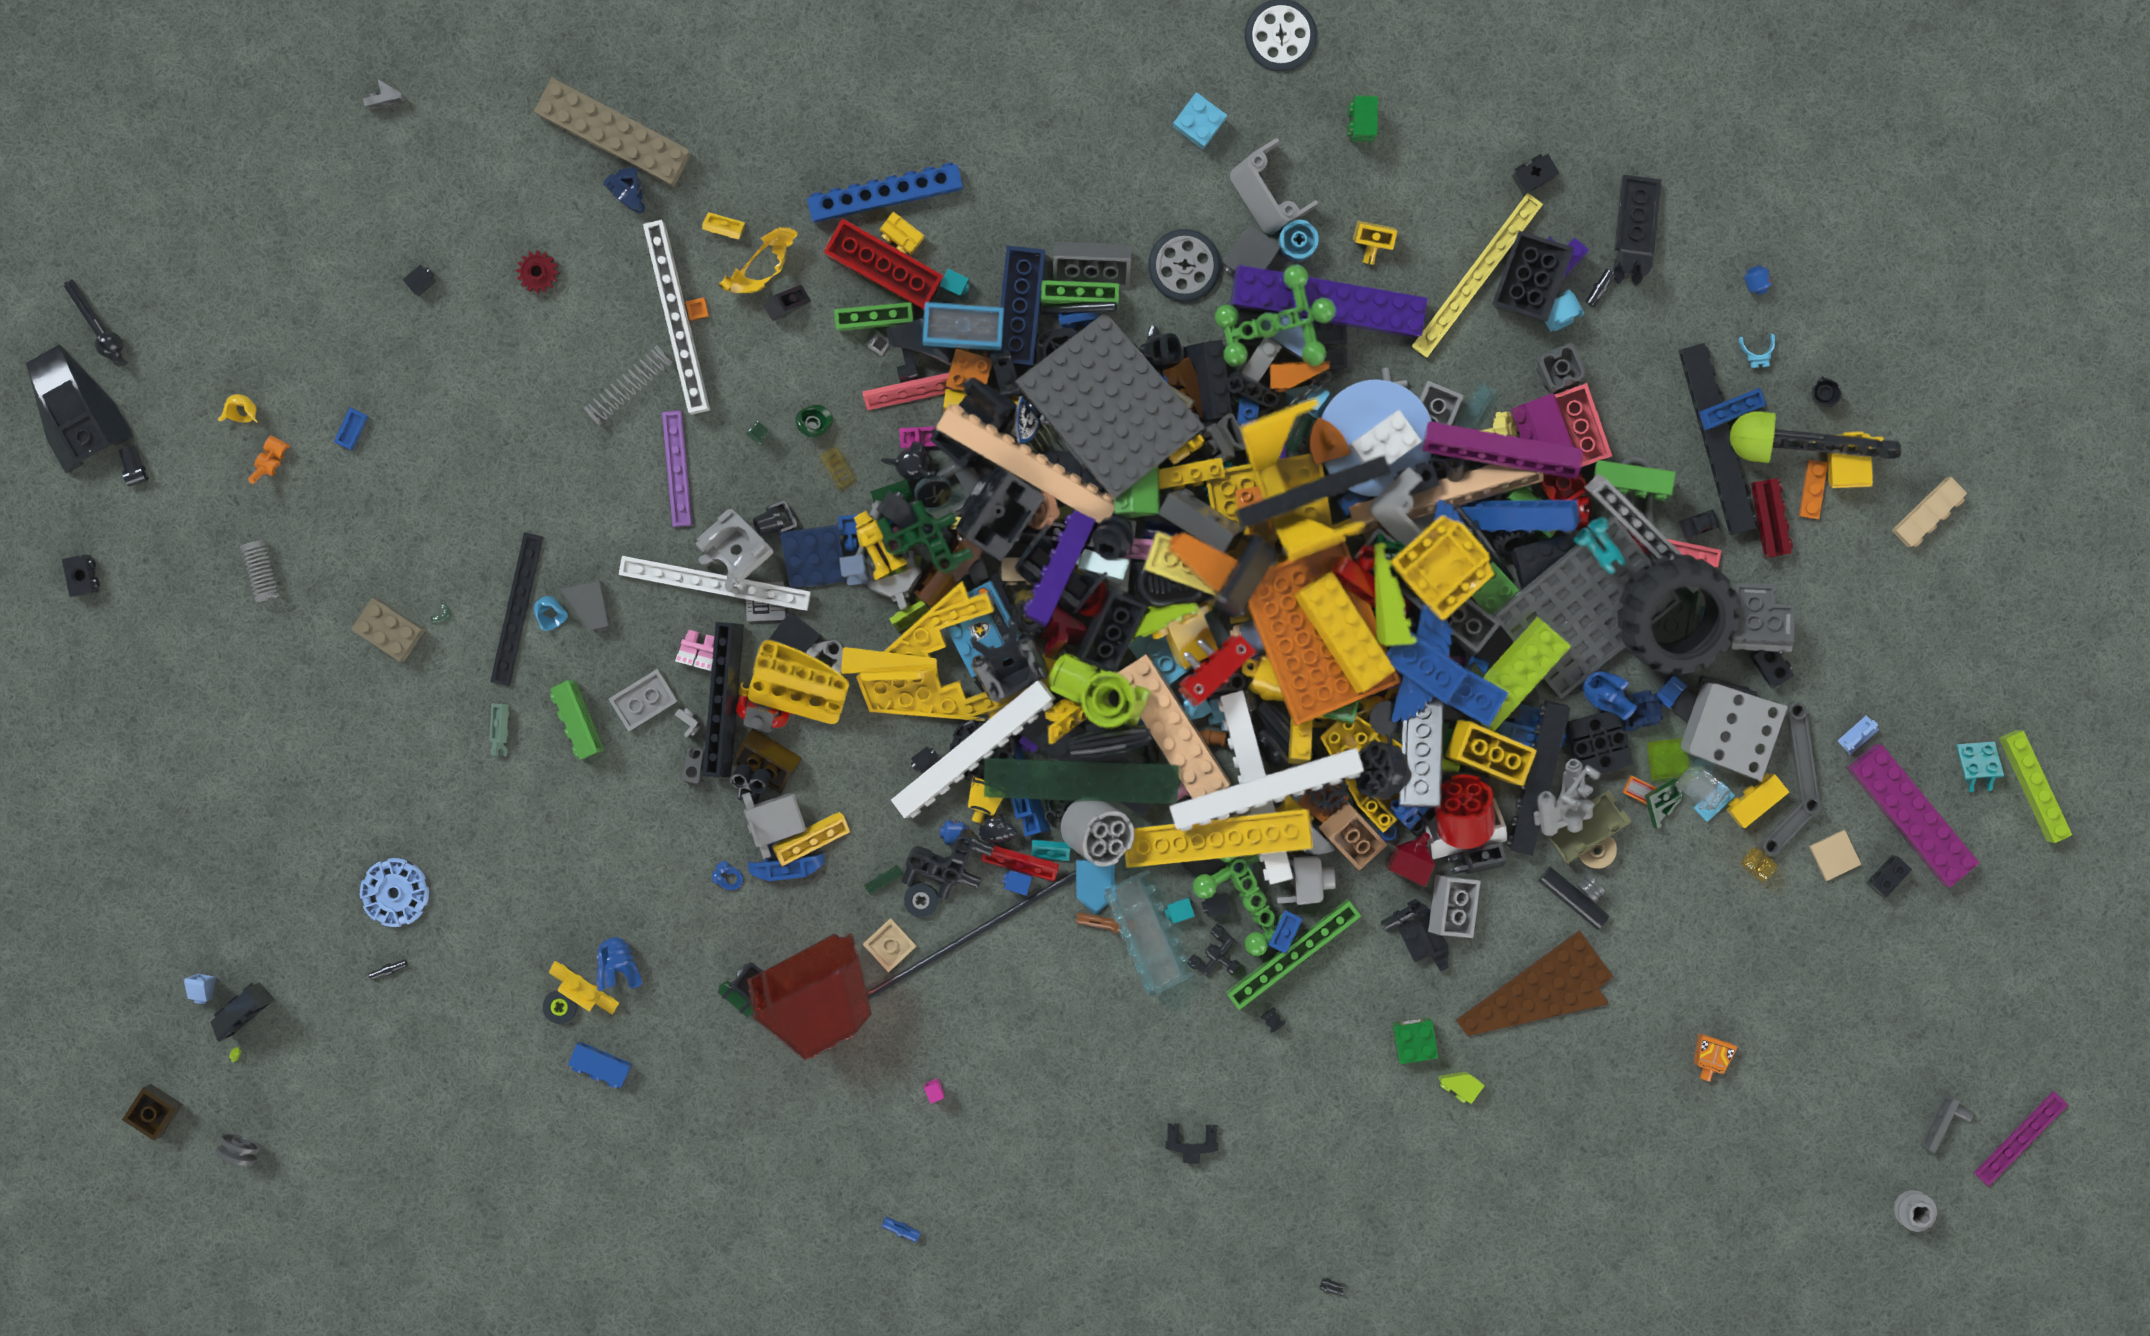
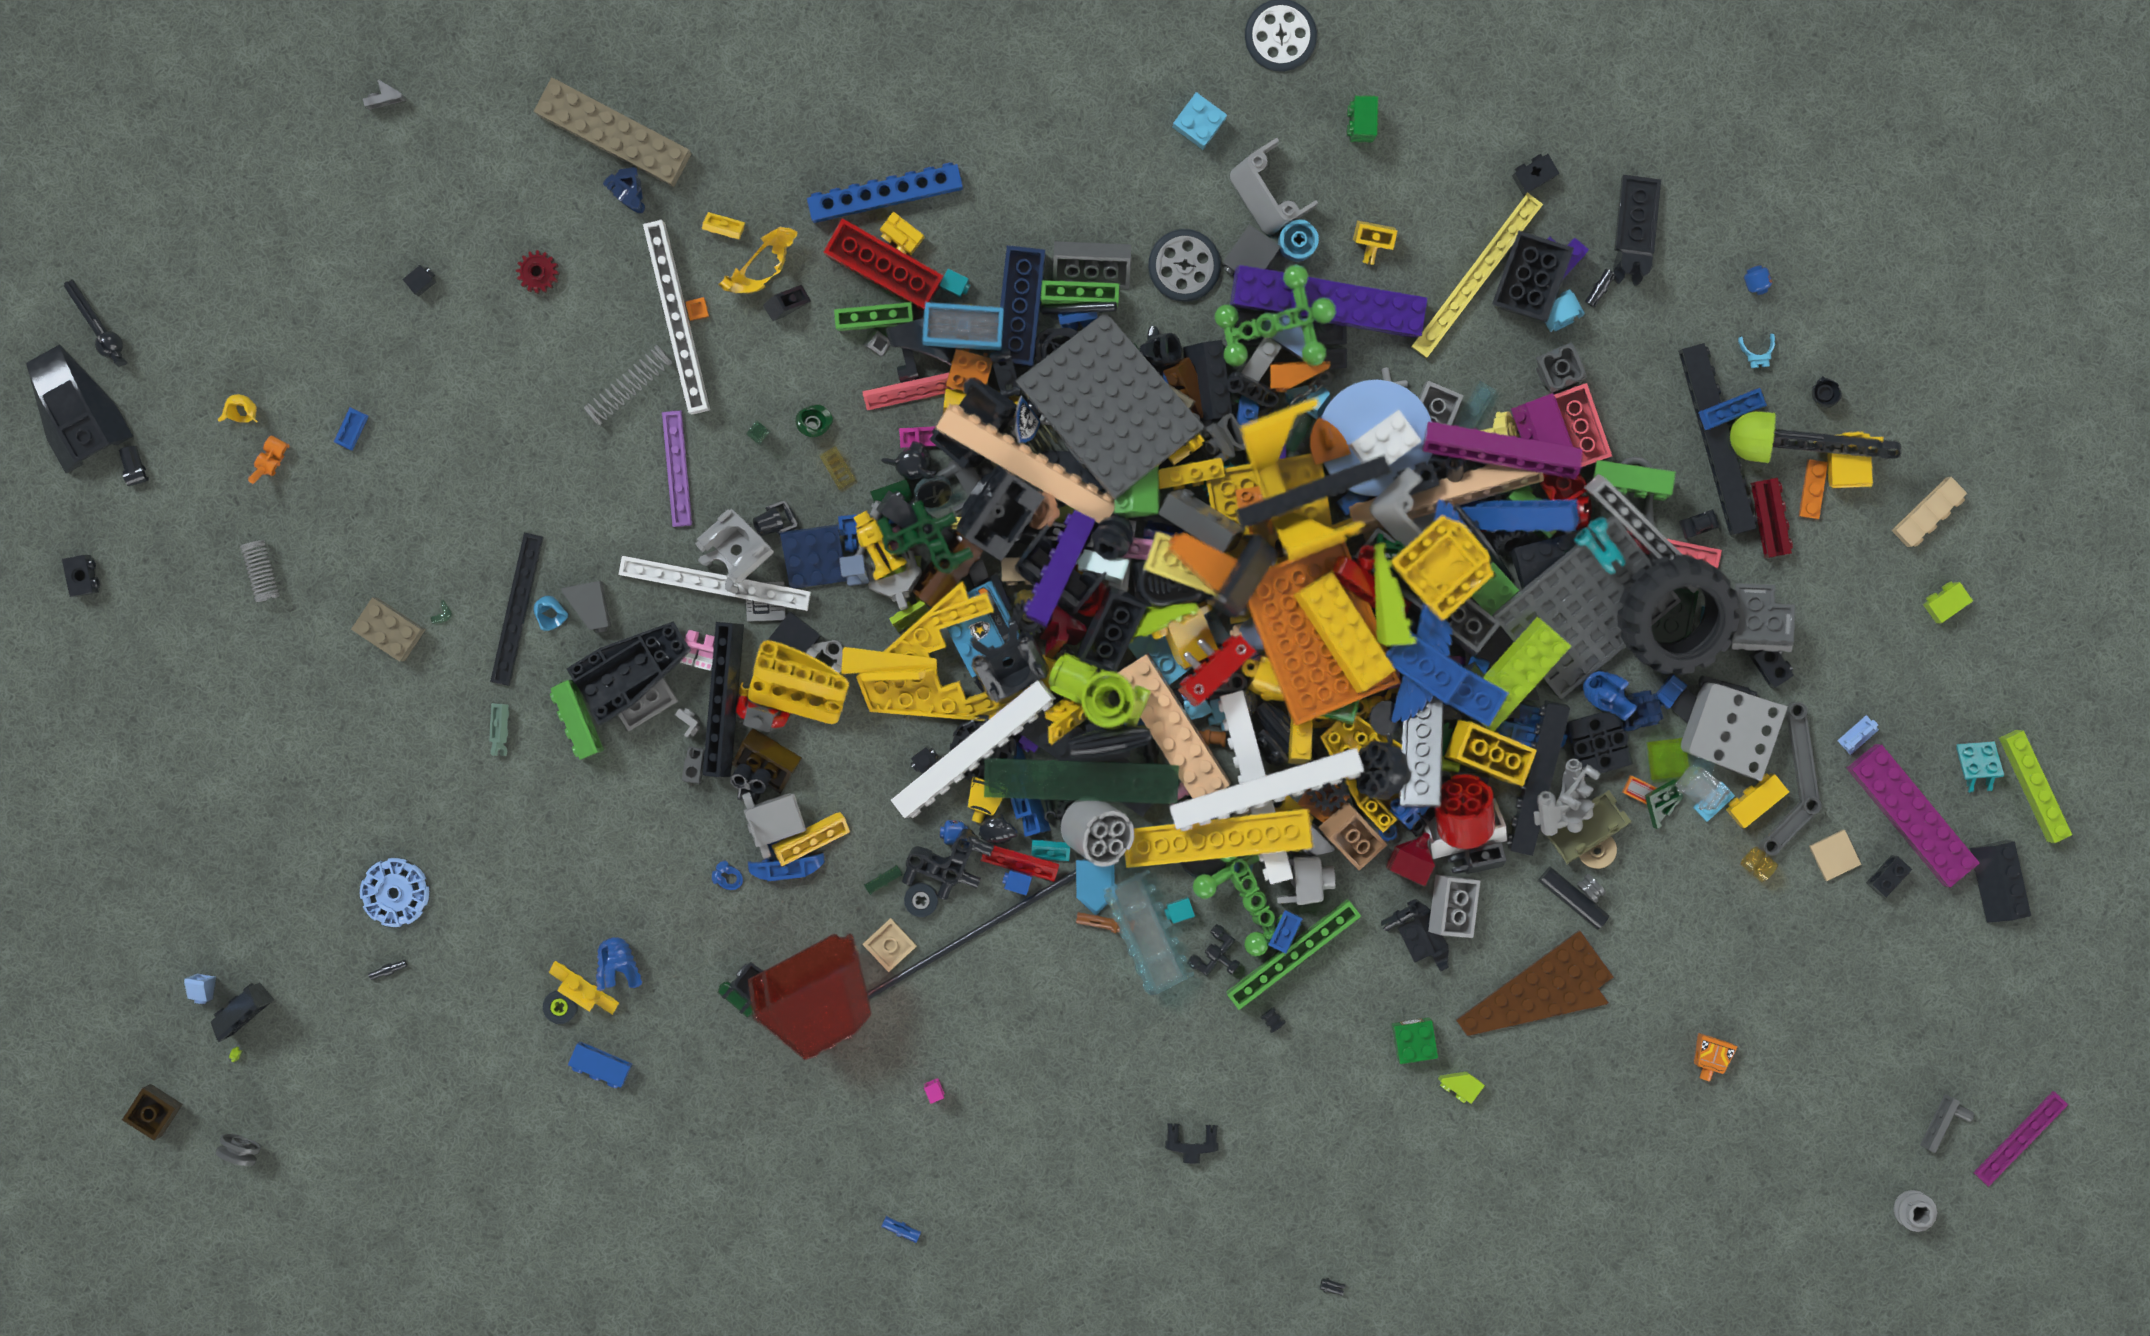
(626, 670): none -> black wedge
(1216, 905): black brick -> none
(1947, 602): none -> lime brick
(2001, 882): none -> black slope

